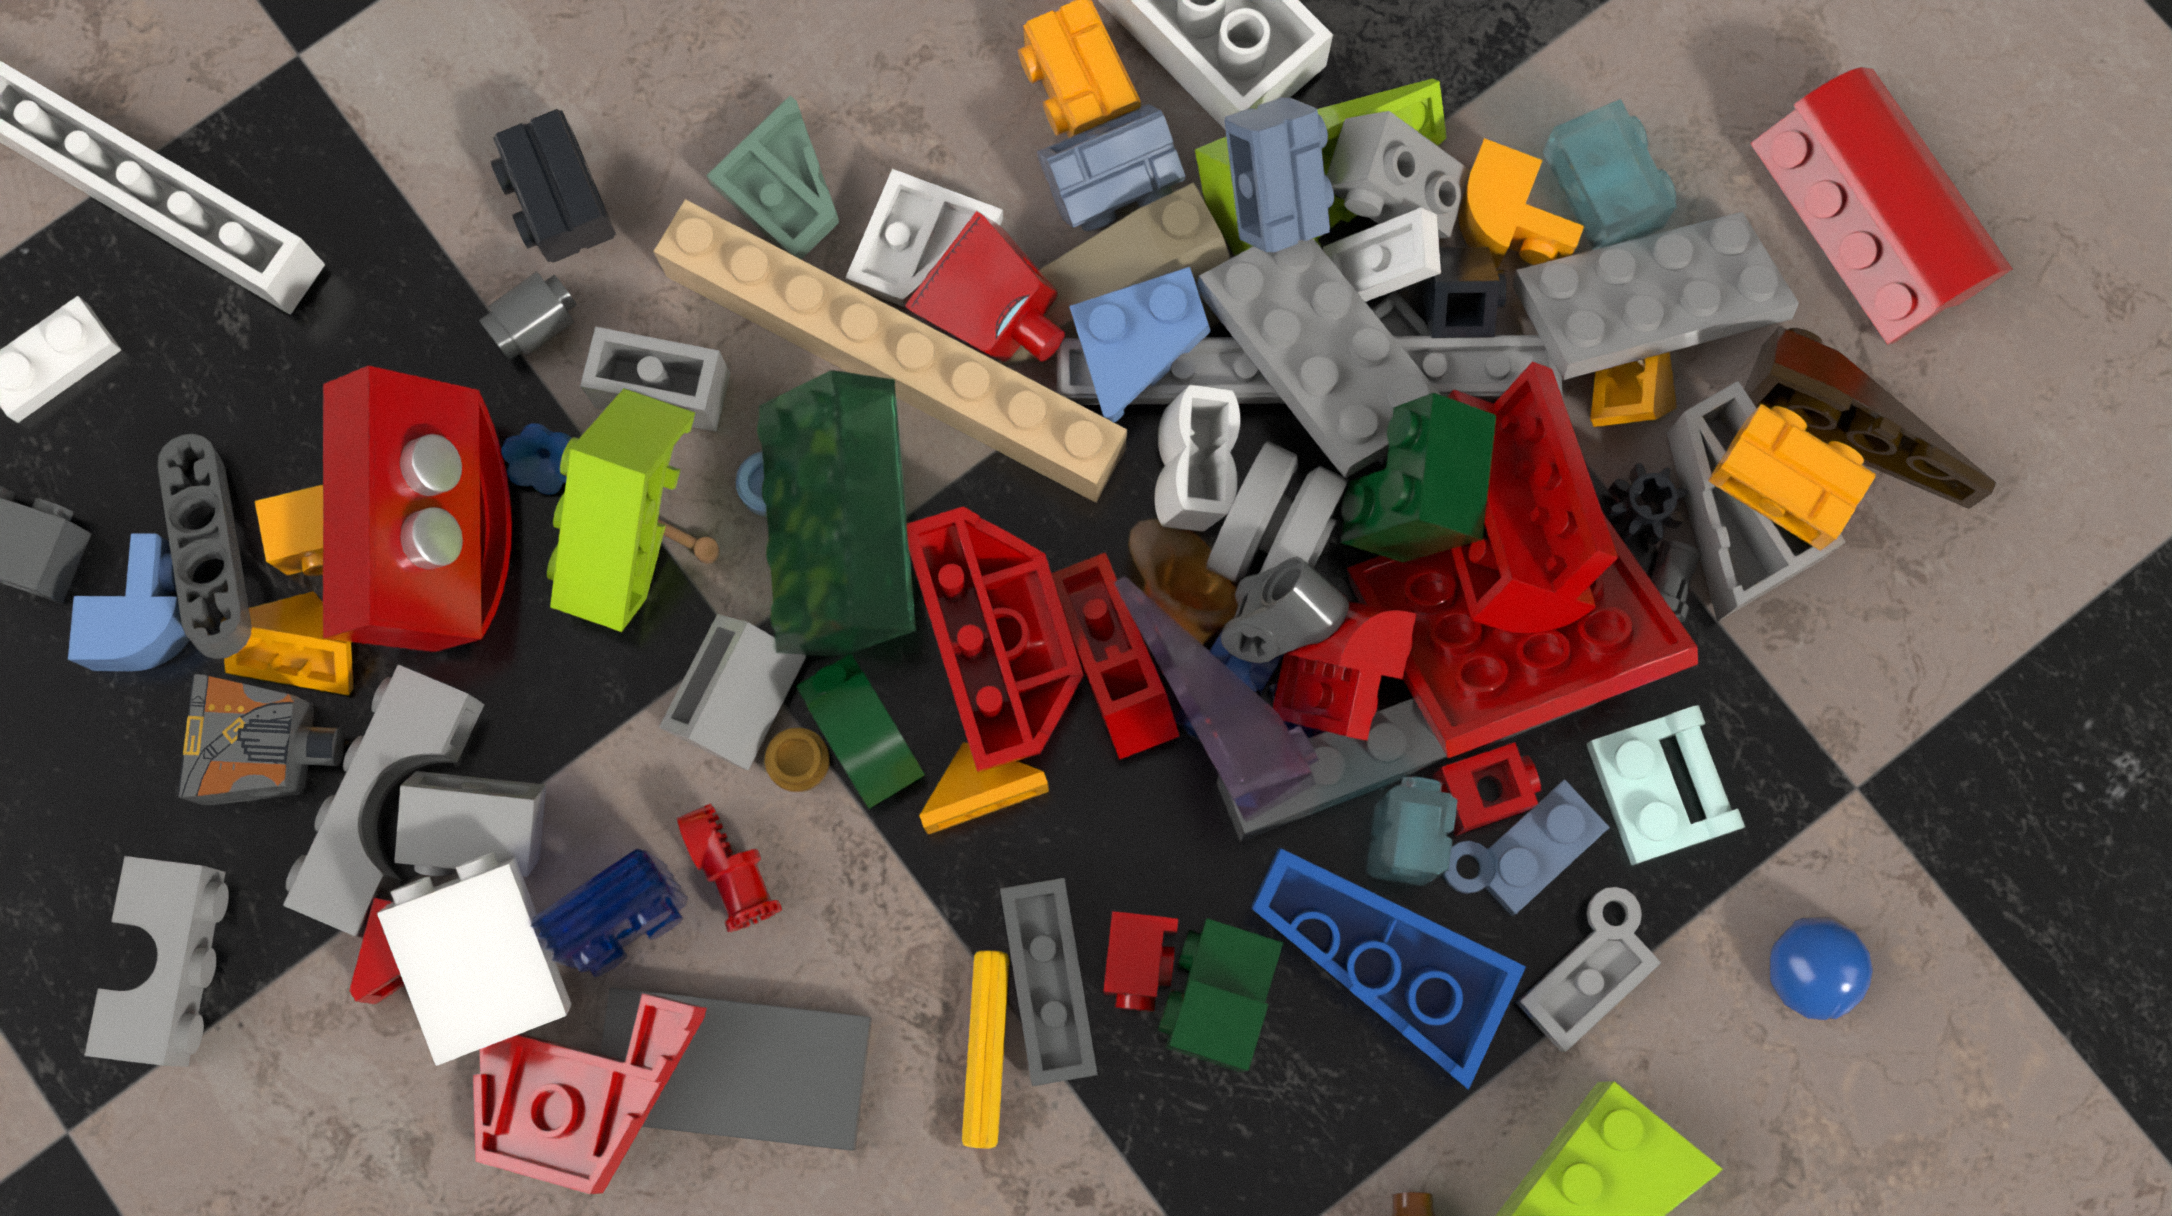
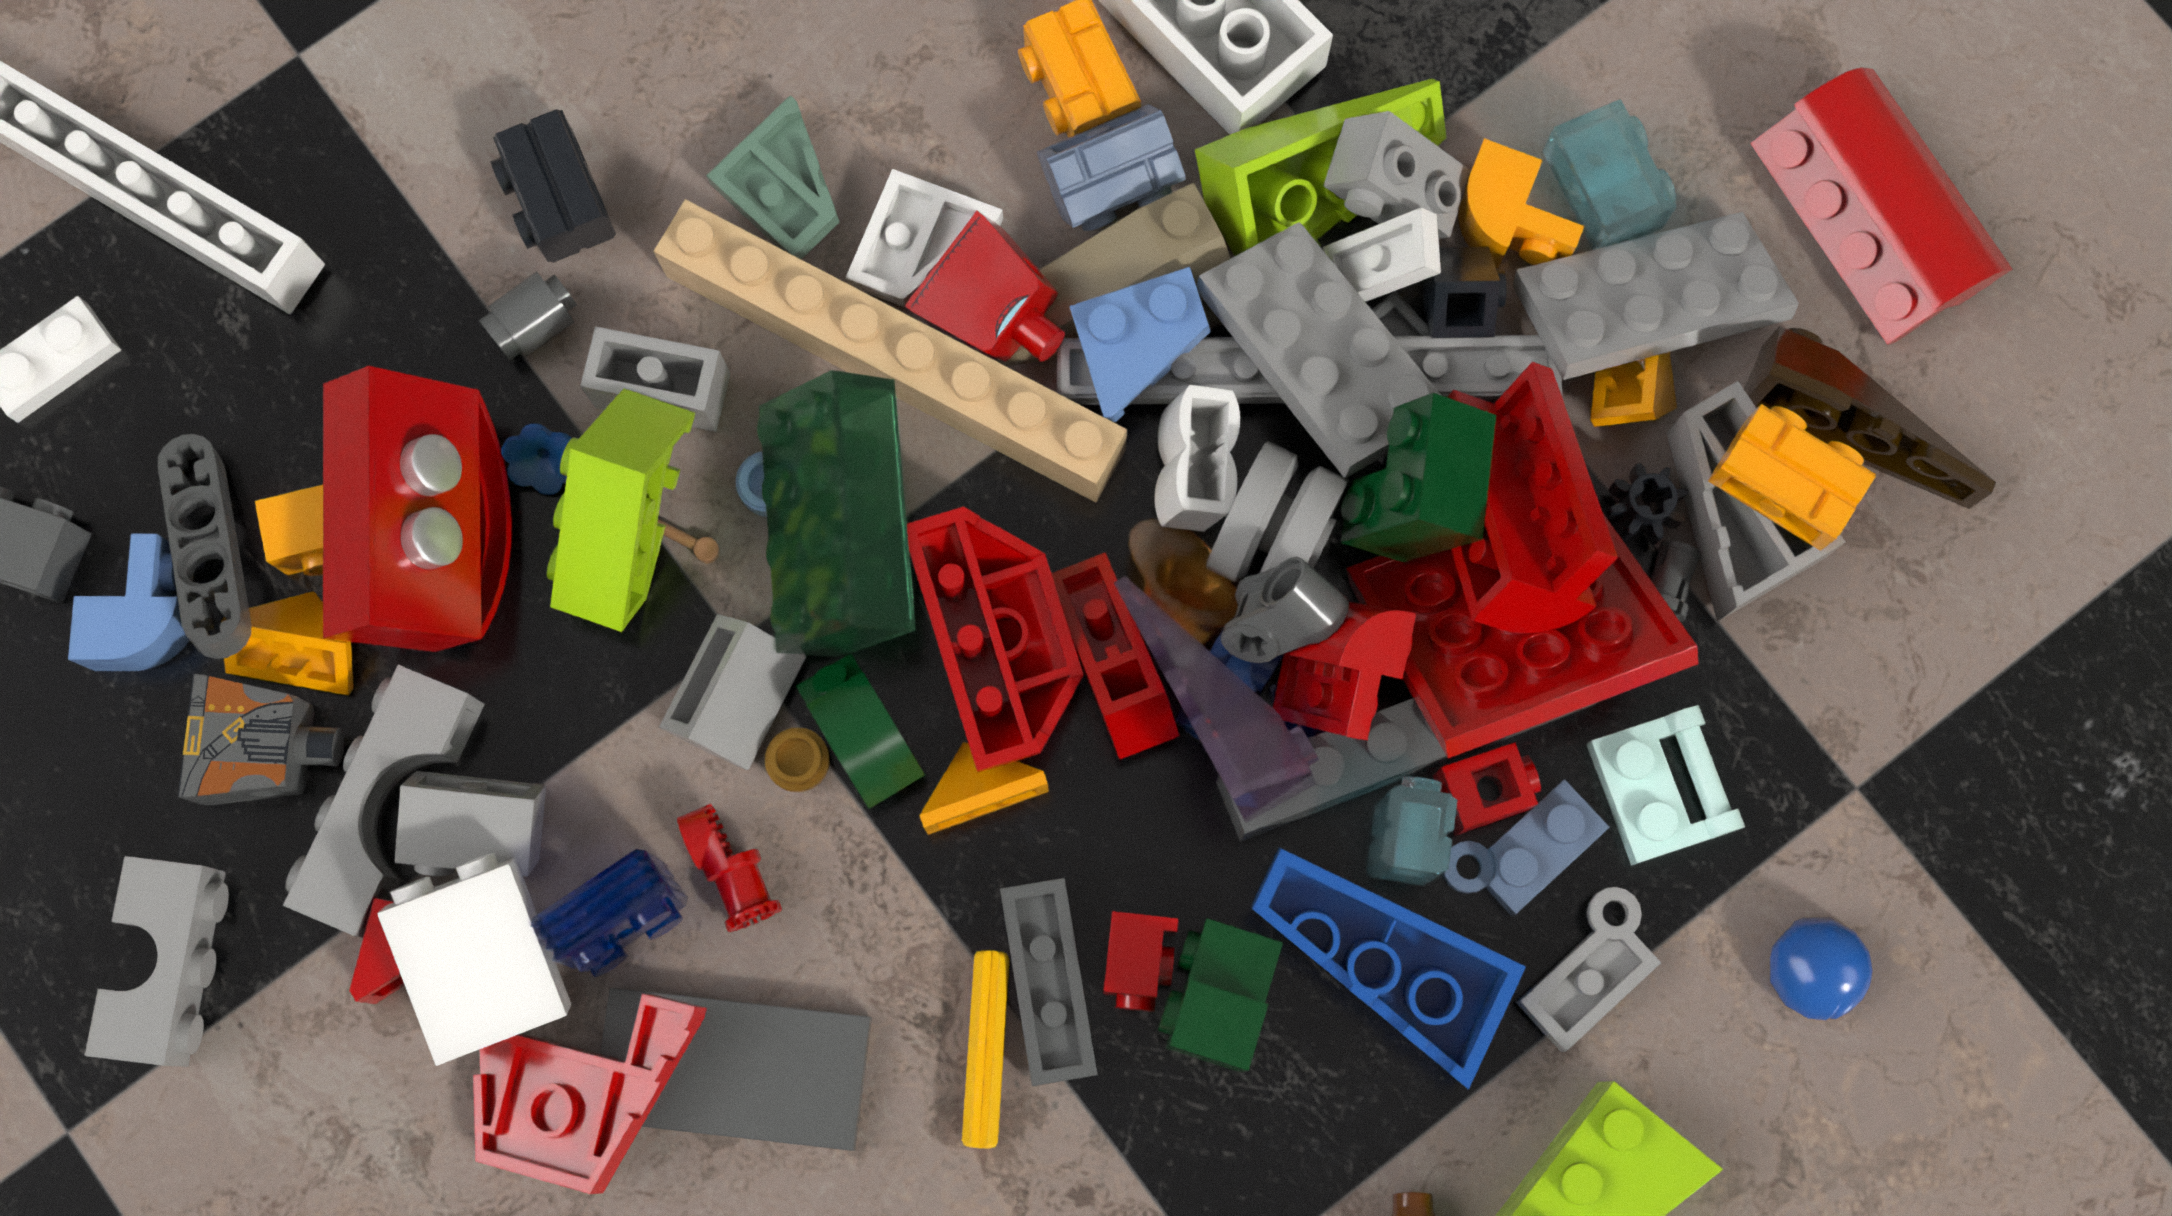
(1279, 173): sand blue brick -> none

